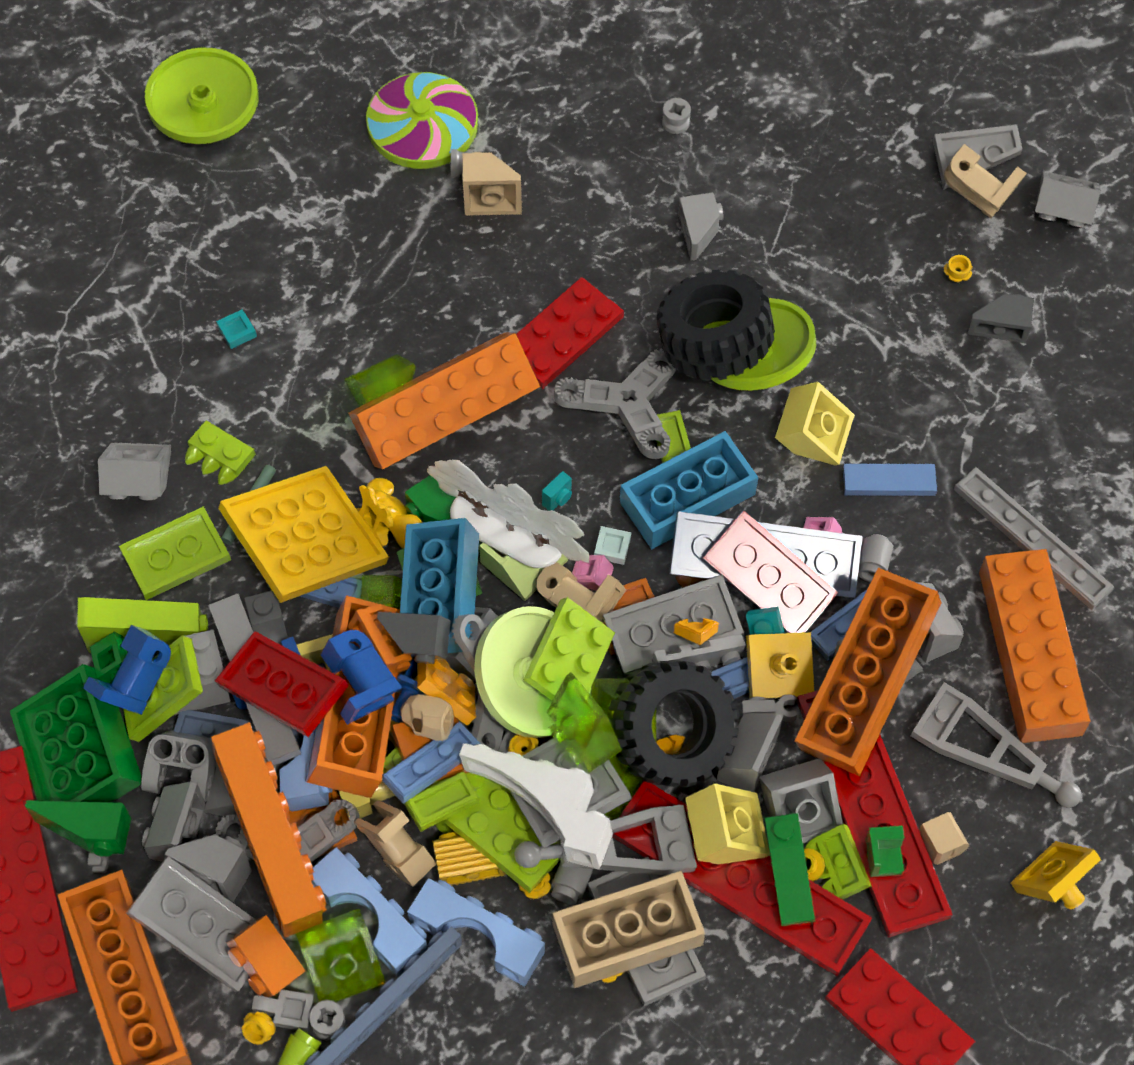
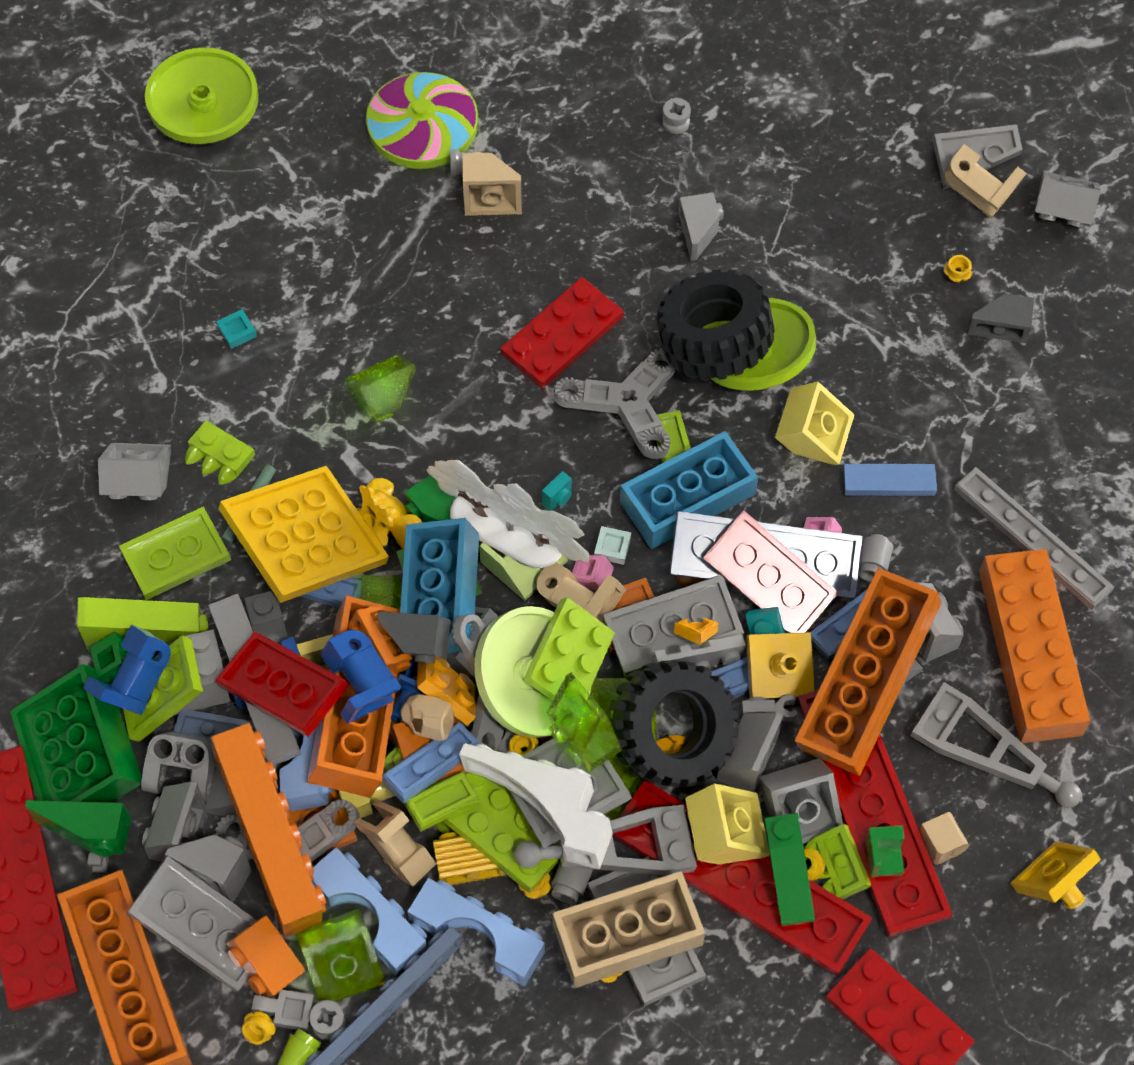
(444, 400): orange brick -> none

